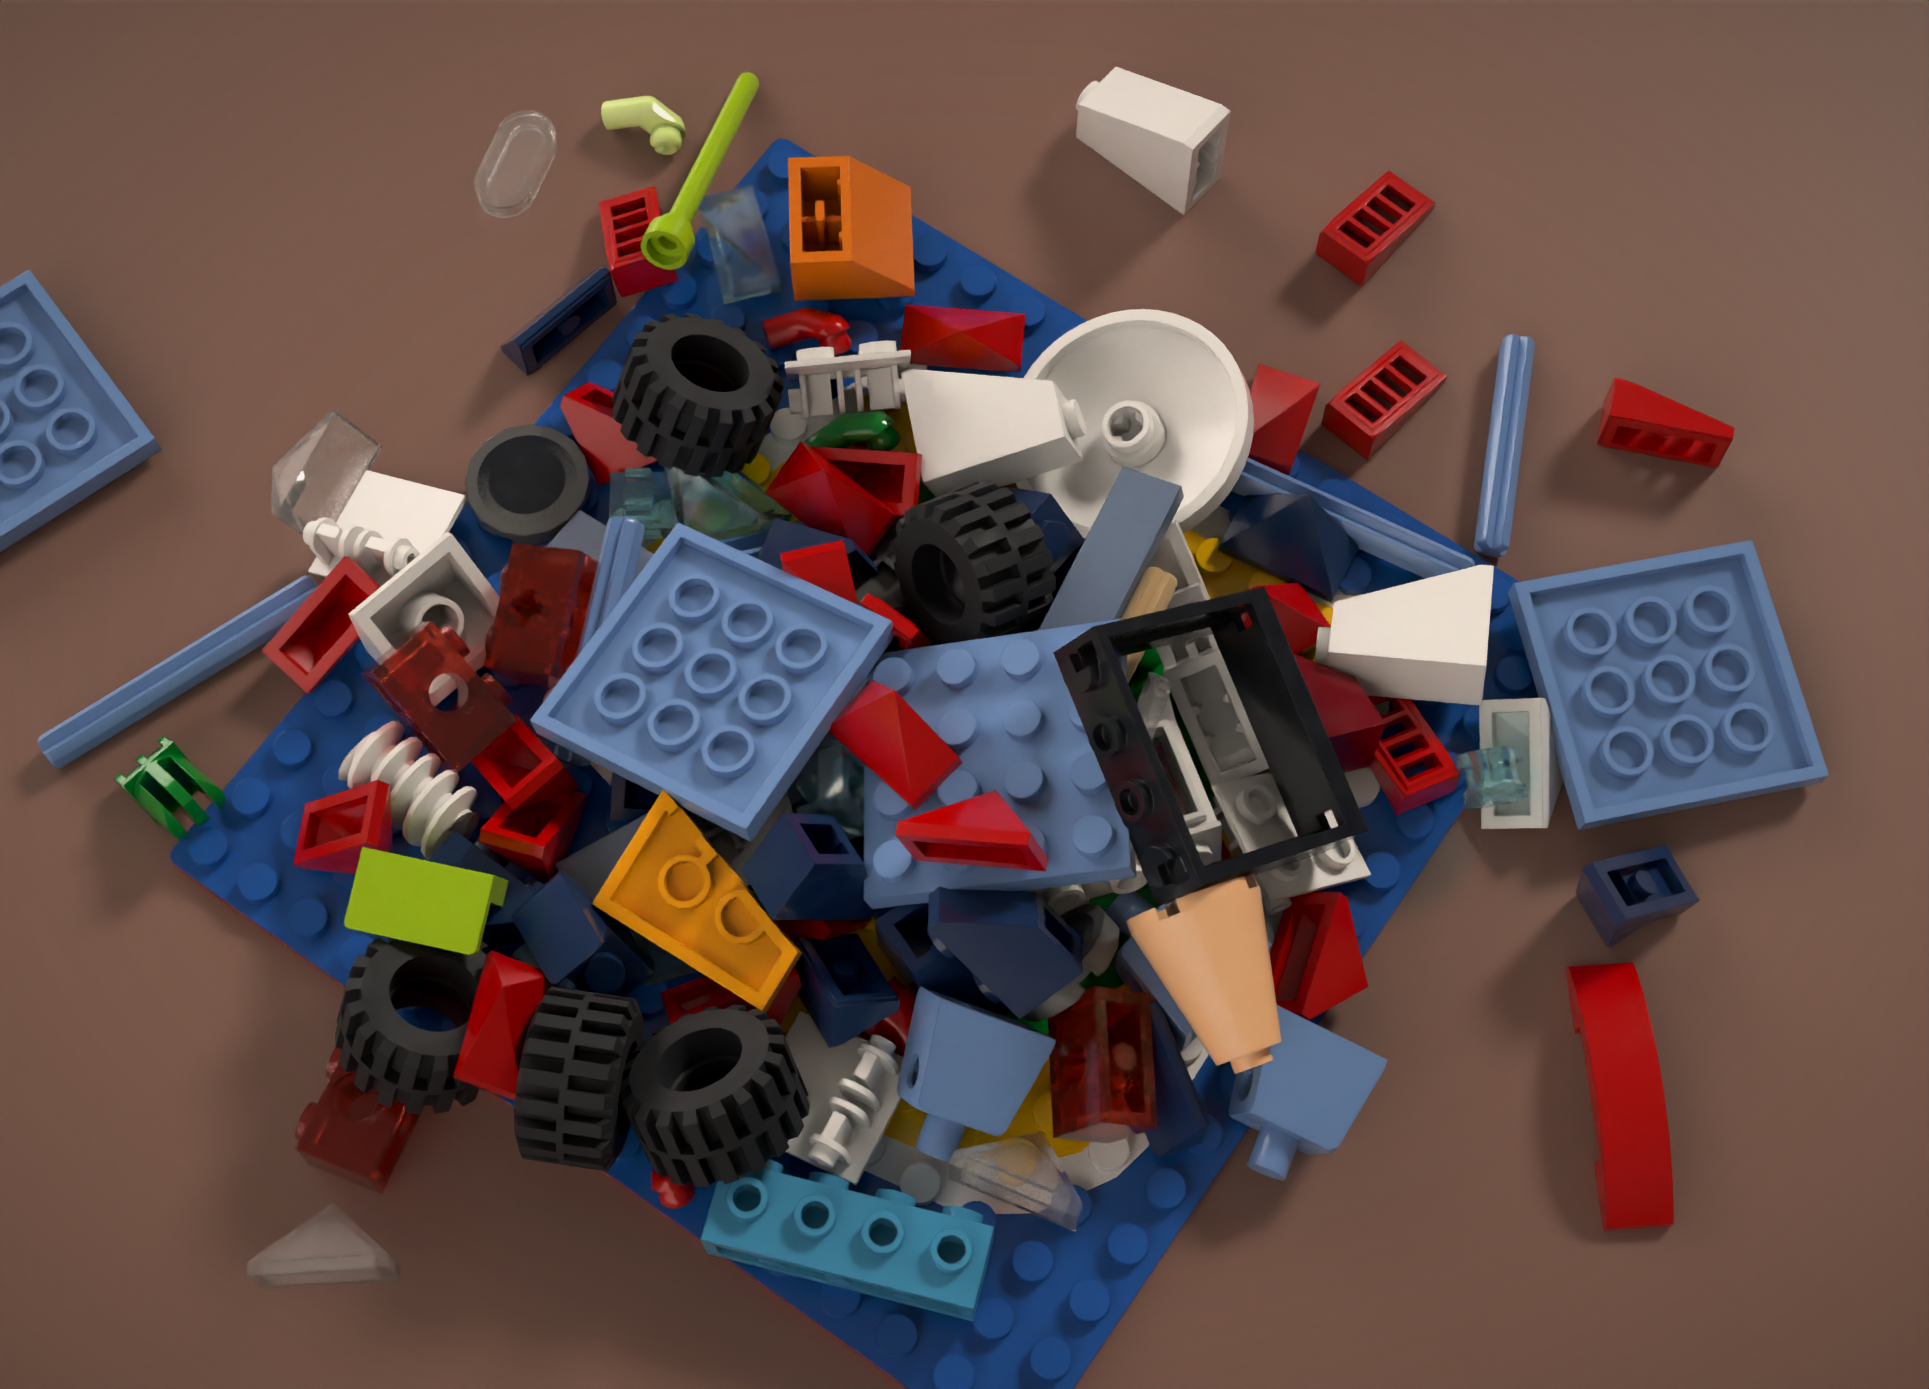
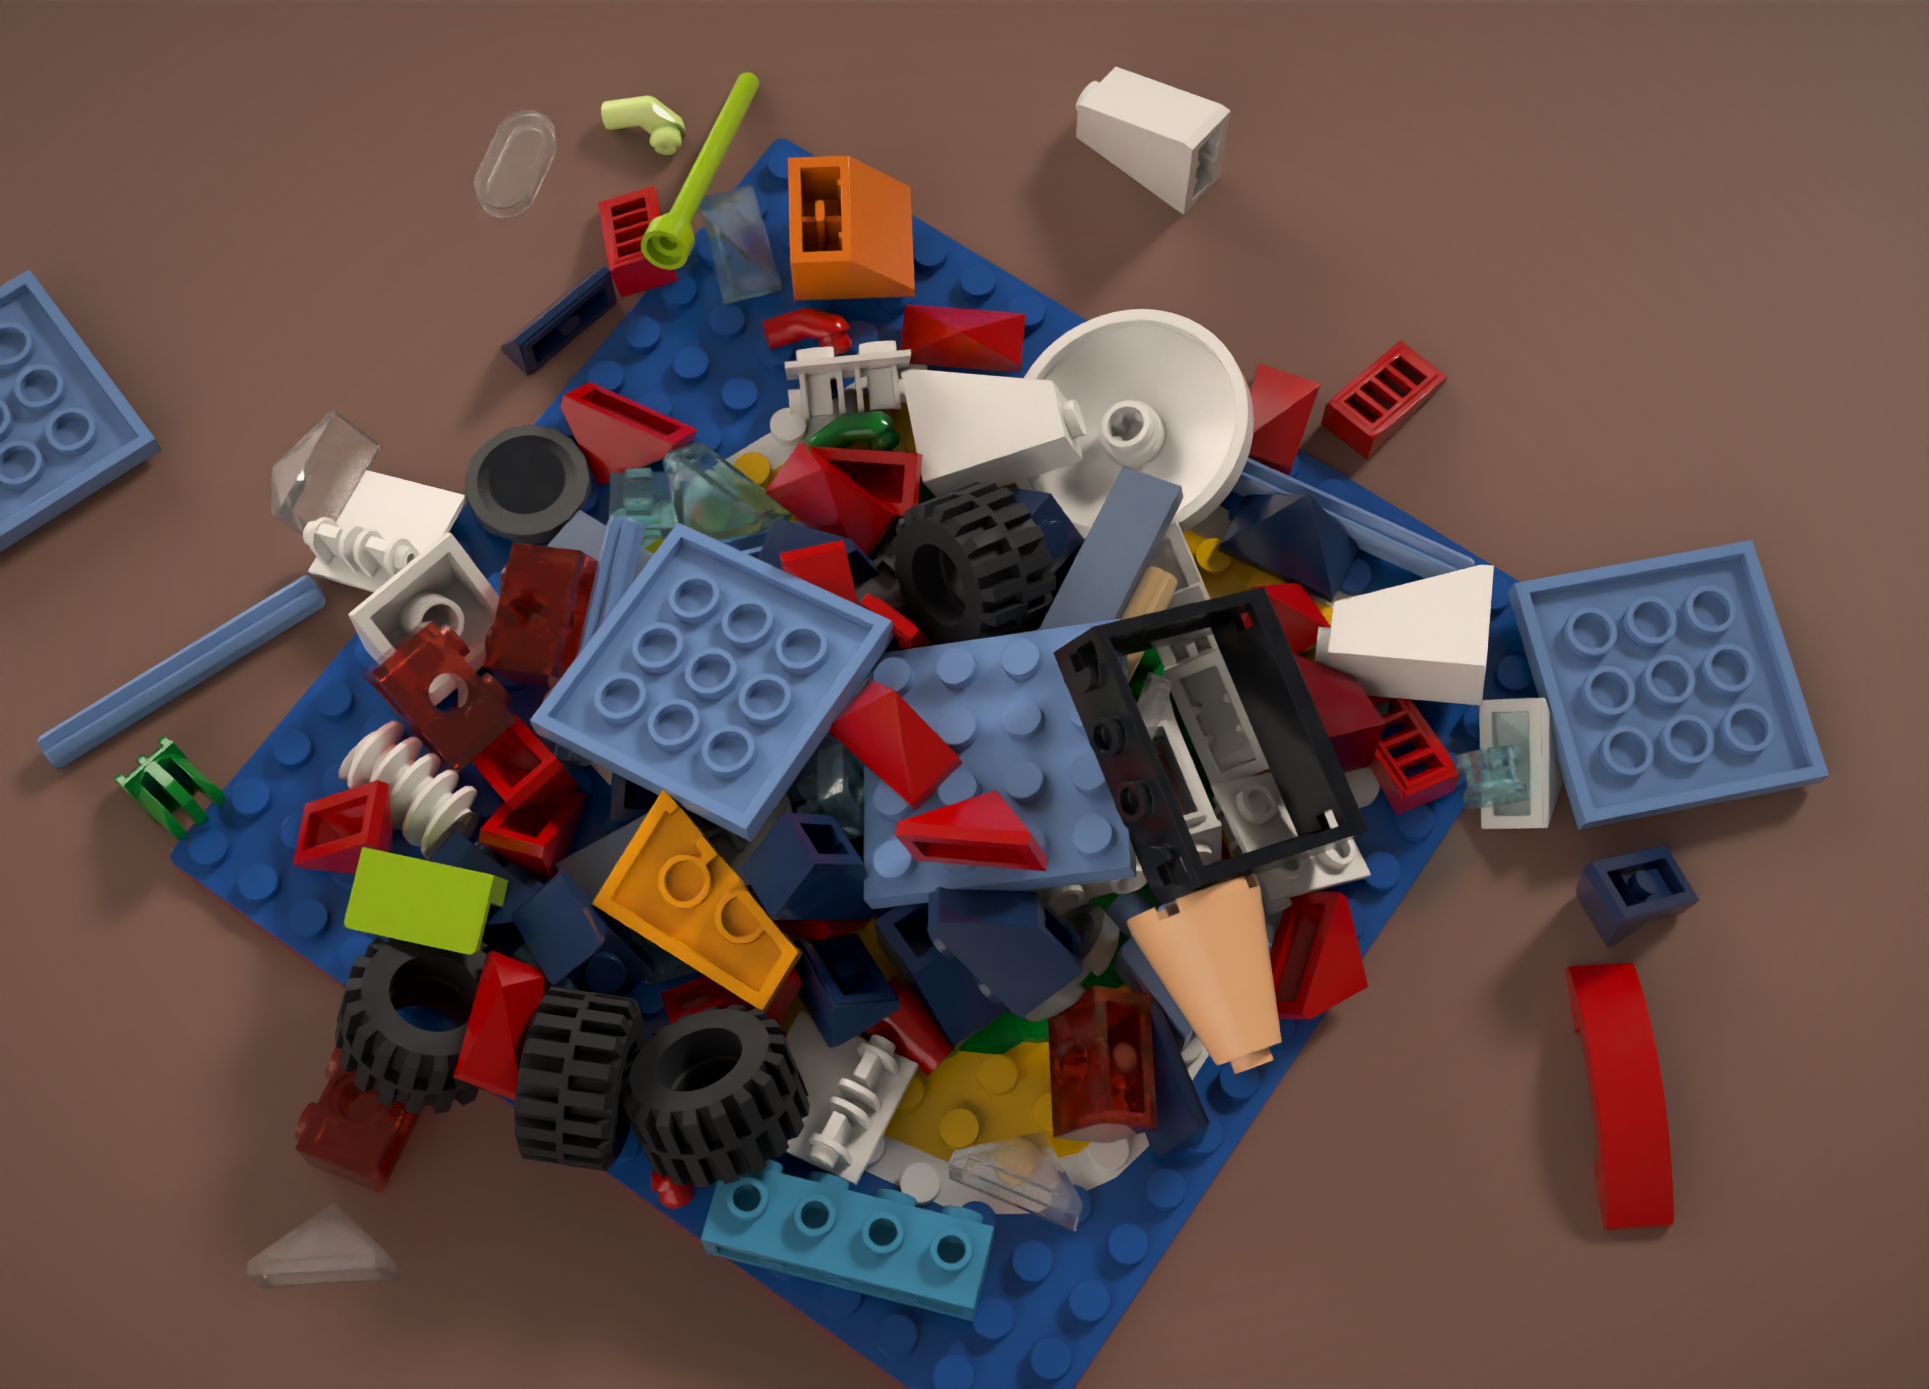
(321, 628): red slope -> none
(697, 395): black tyre -> none
(966, 1069): medium blue torso -> none
(1303, 1095): medium blue torso -> none
(1352, 257): red slope -> none
(1504, 446): medium blue axle -> none
(1660, 427): red slope -> none

